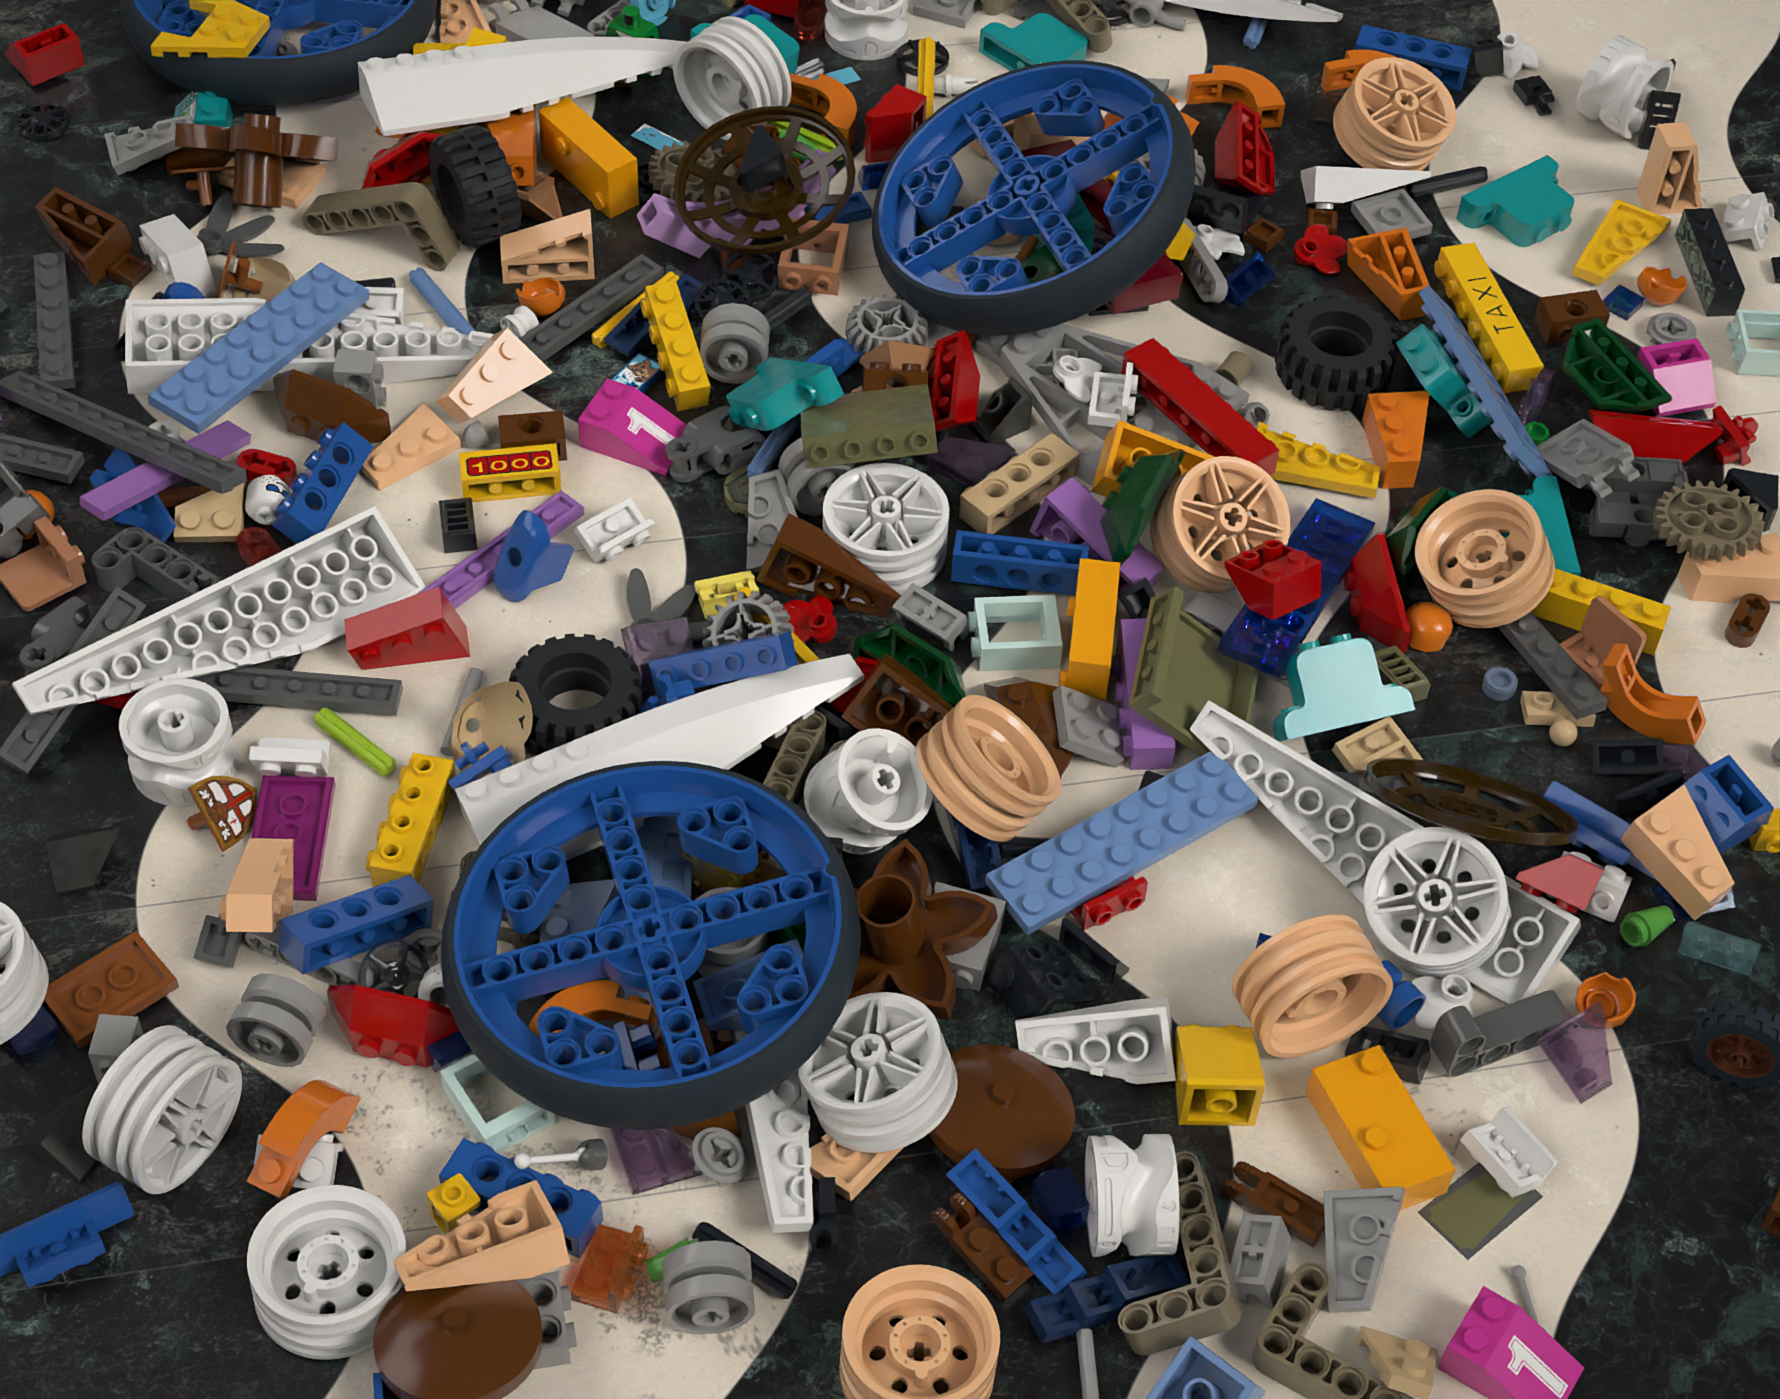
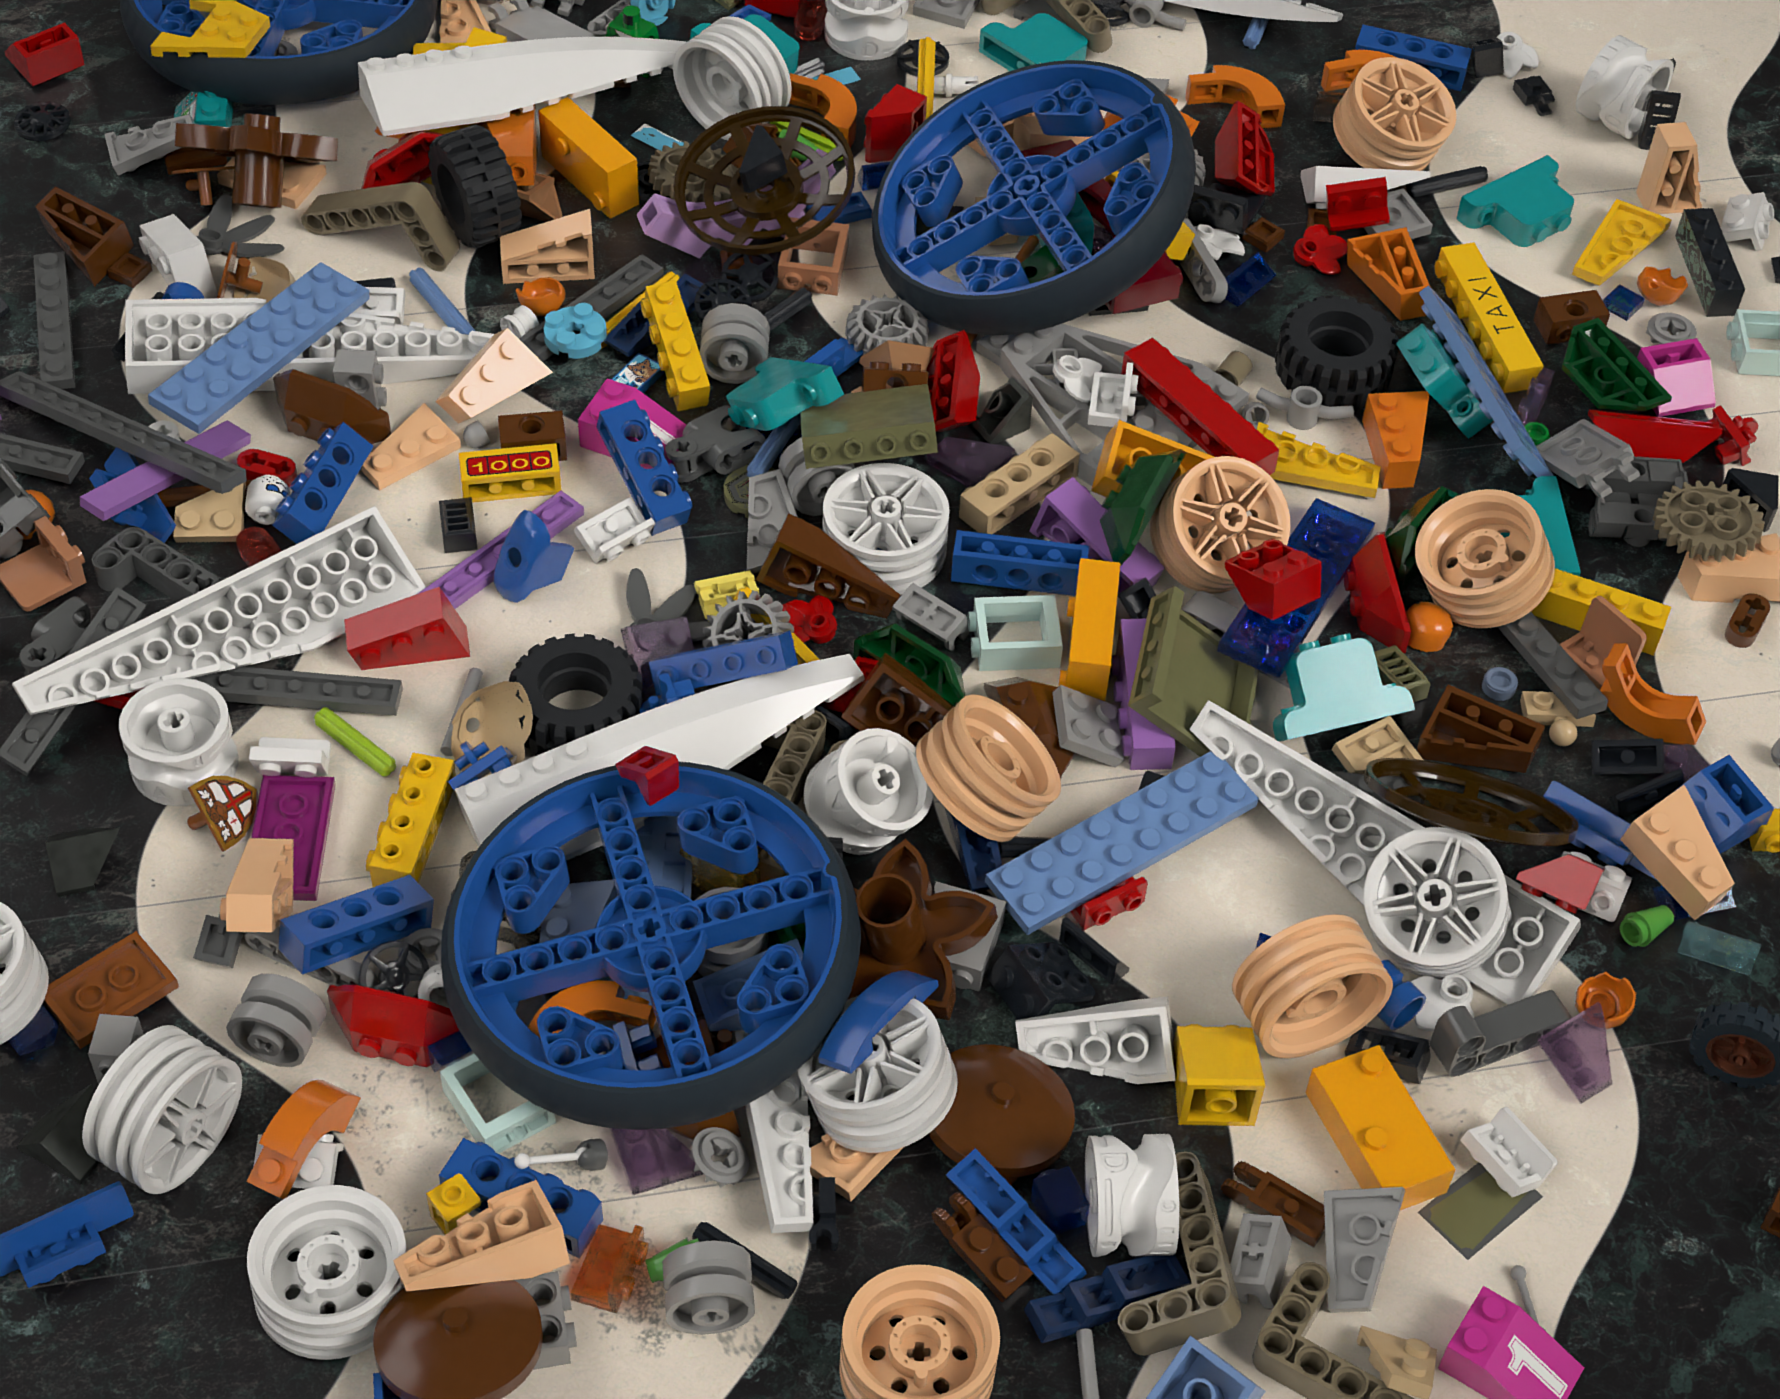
(560, 327): none -> medium azure plate
(630, 420): none -> blue brick
(653, 771): none -> red slope
(852, 1035): none -> blue slope
(1304, 407): none -> light grey piece
(1357, 204): none -> red bracket
(1479, 734): none -> reddish brown wedge

